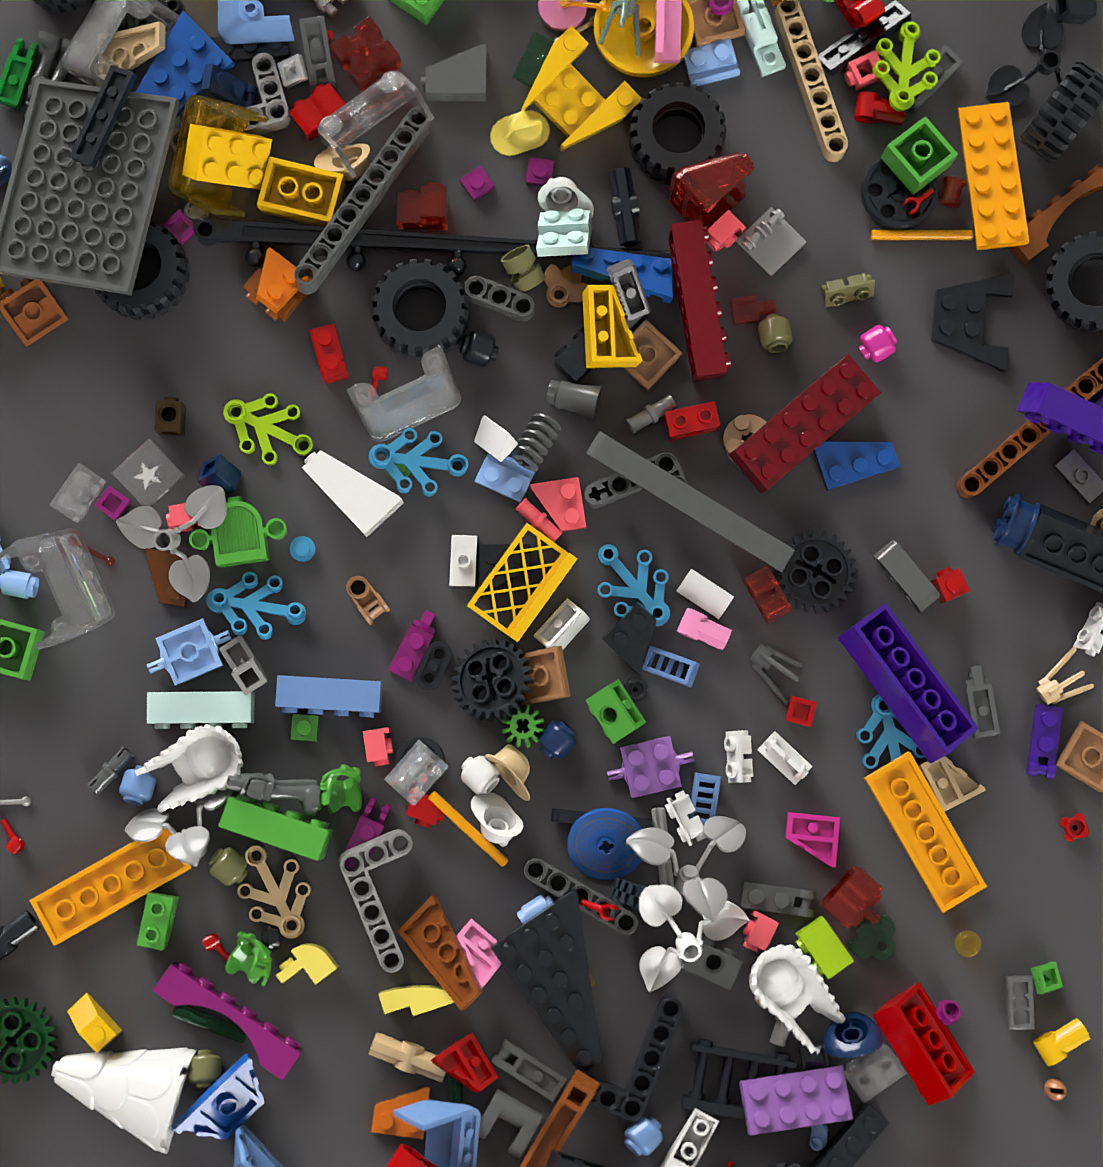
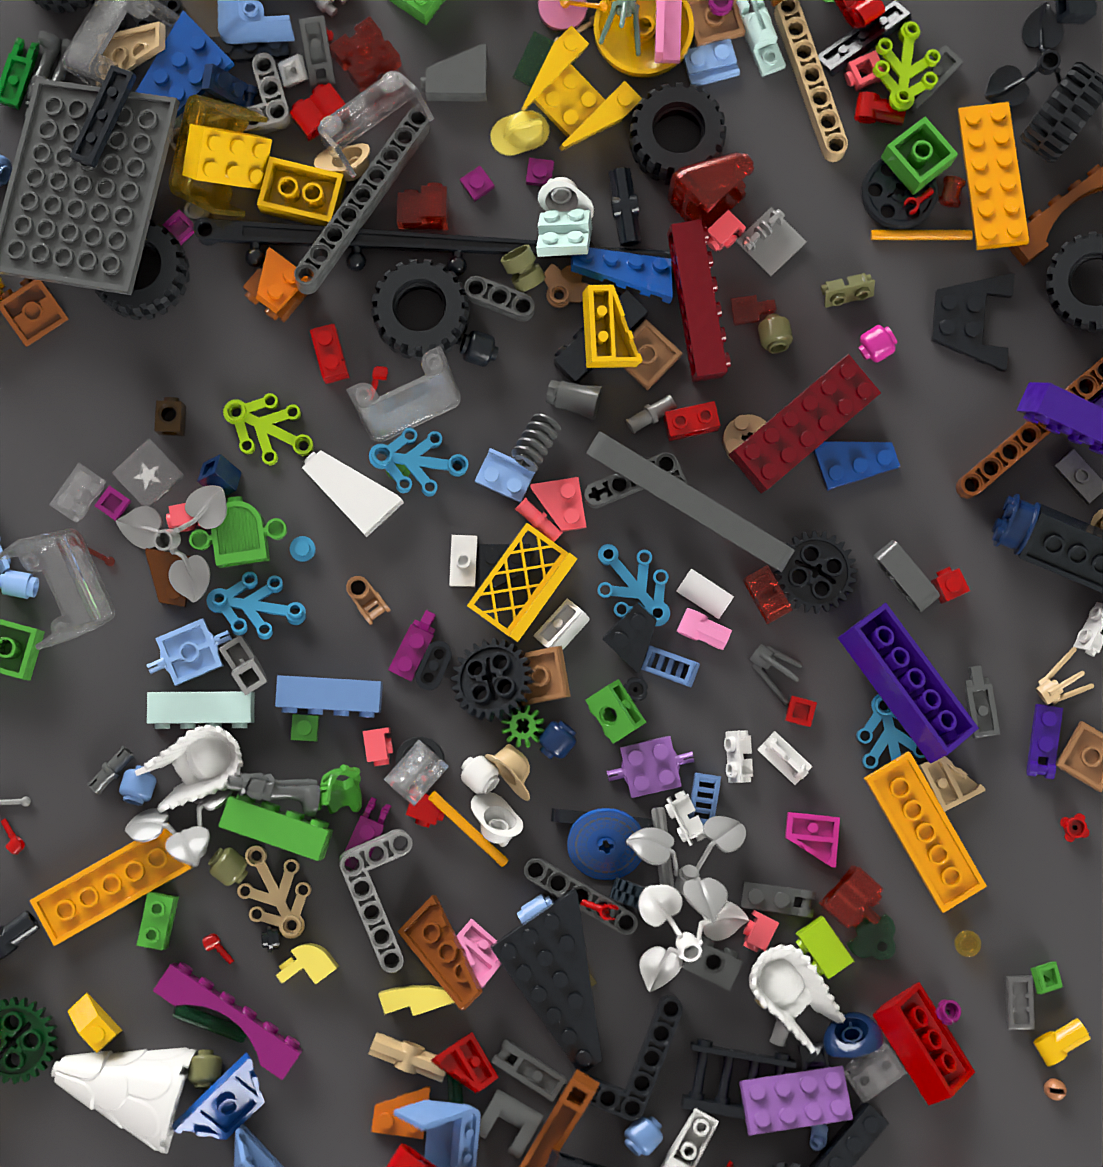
(252, 961): bright green helmet -> none
(494, 439): white slope -> none
(629, 289): flat silver brick -> none

